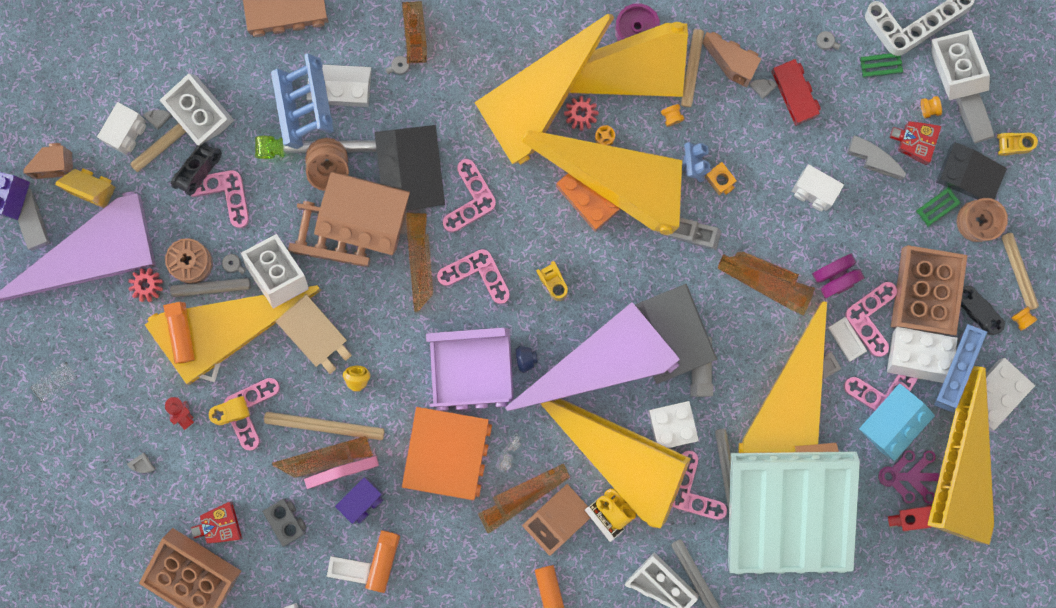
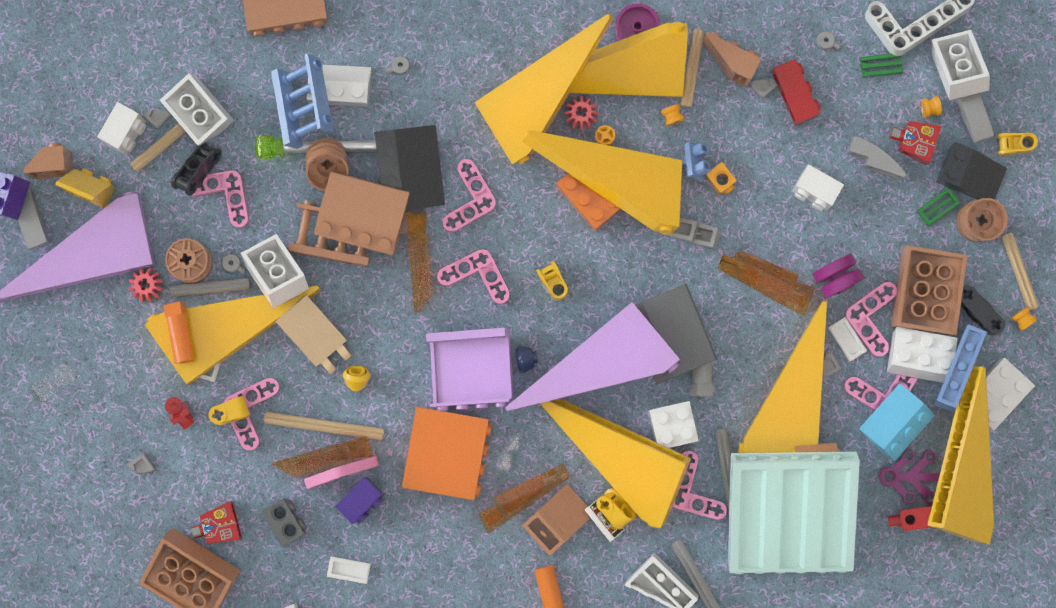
(382, 561): orange piece -> none
(414, 32): clear orange slope -> none

